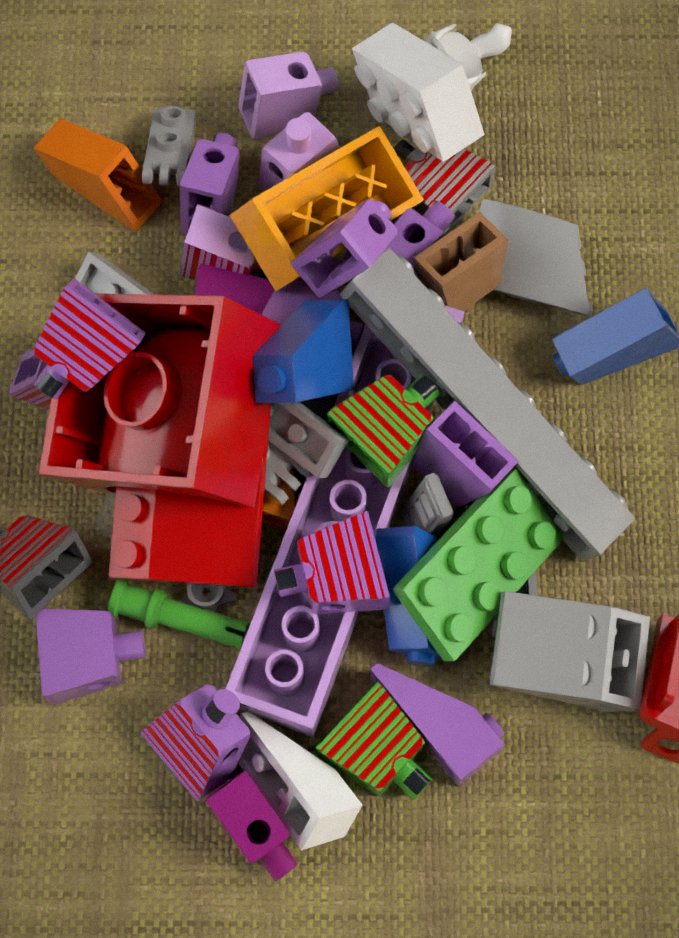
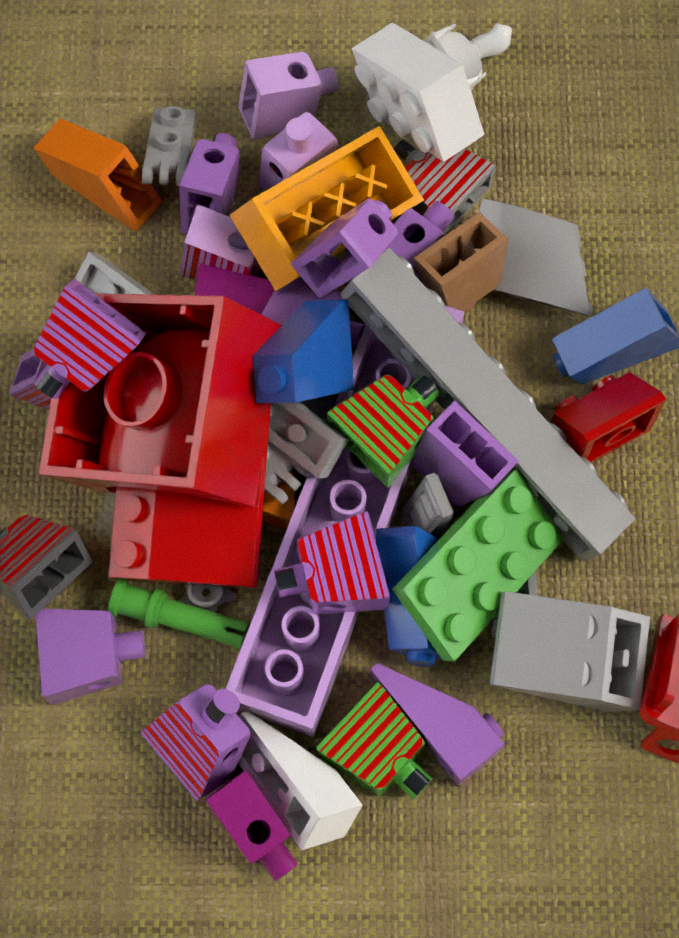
(609, 415): none -> red slope

